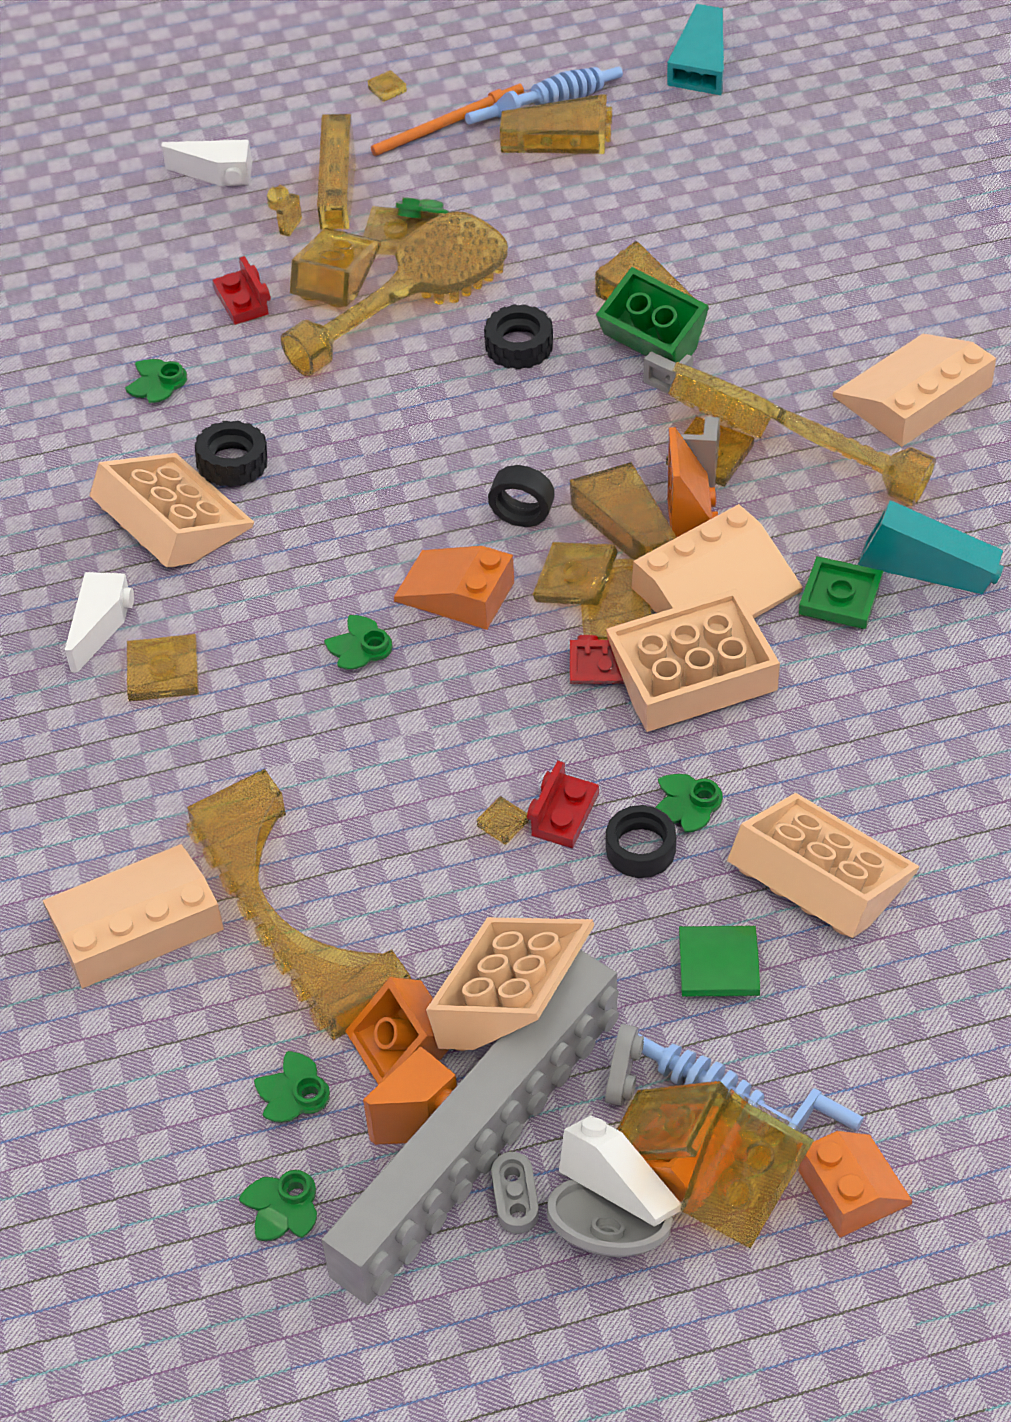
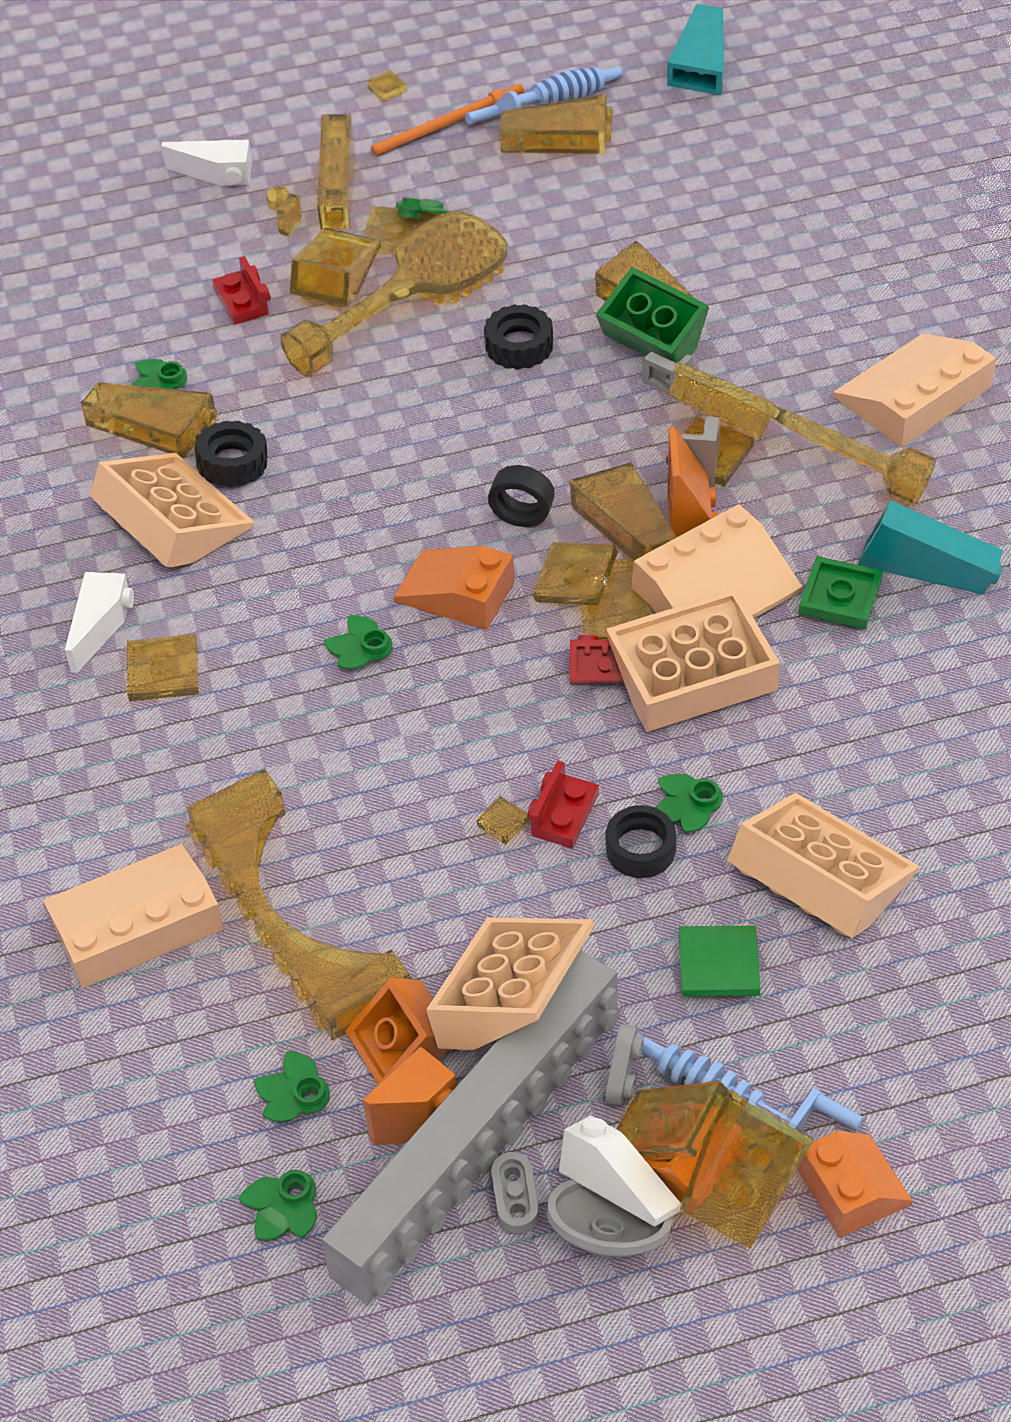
(150, 415): none -> clear yellow slope

